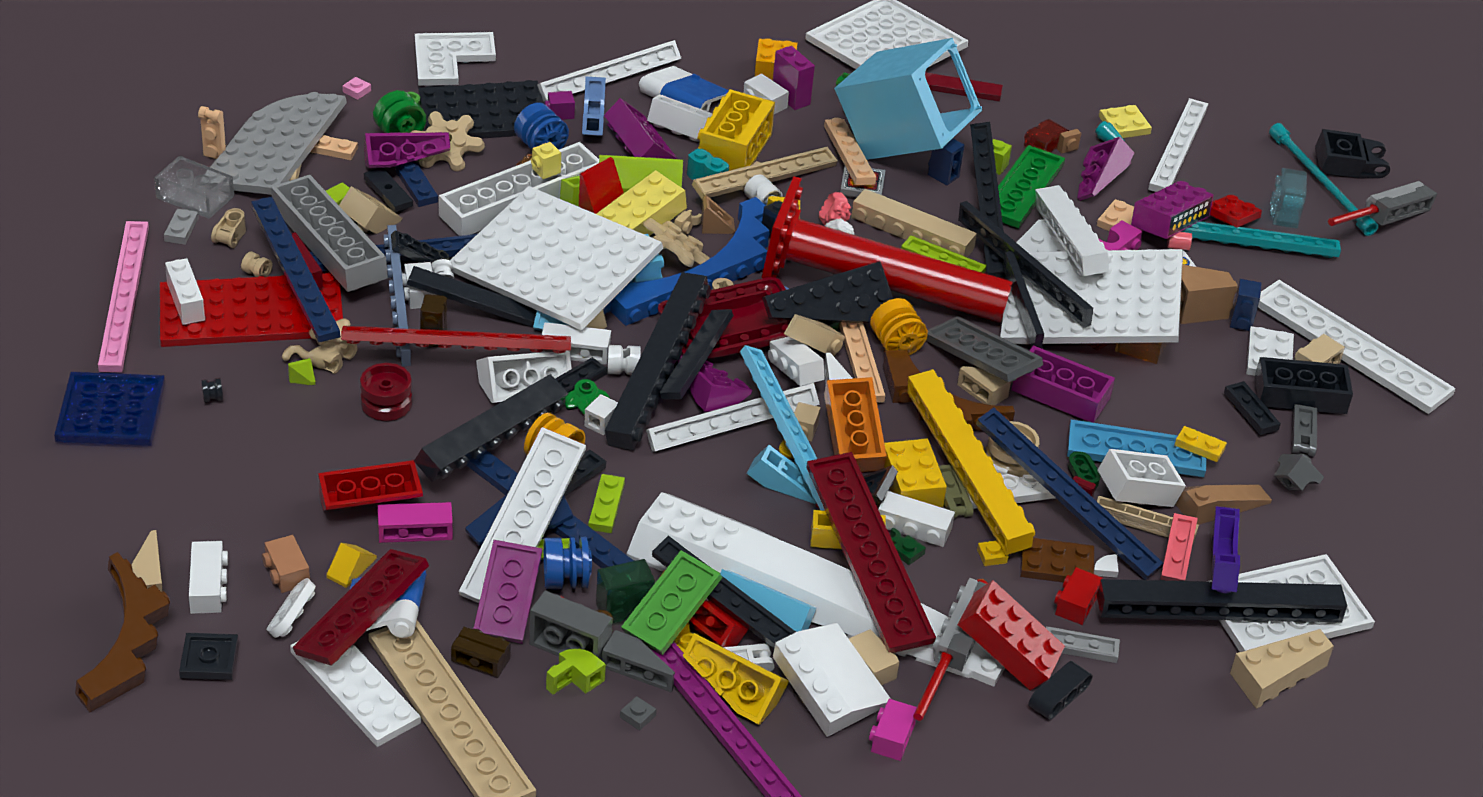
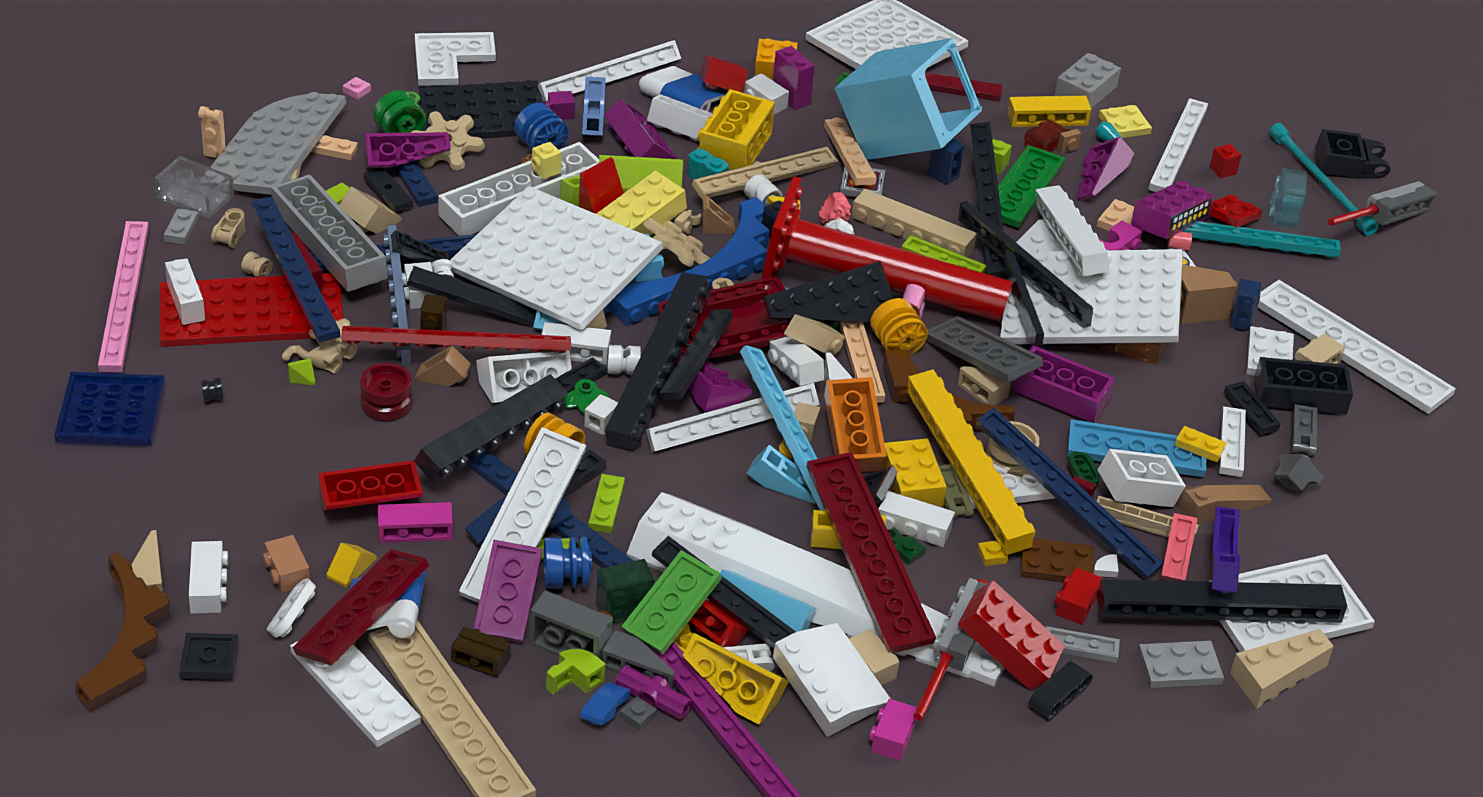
(444, 368): none -> medium nougat slope
(603, 703): none -> blue slope
(655, 692): none -> magenta piece
(723, 74): none -> red slope
(915, 296): none -> bright pink piece
(1061, 109): none -> yellow brick
(1088, 78): none -> light grey brick
(1180, 664): none -> light grey plate
(1225, 161): none -> red brick
(1233, 433): none -> white plate

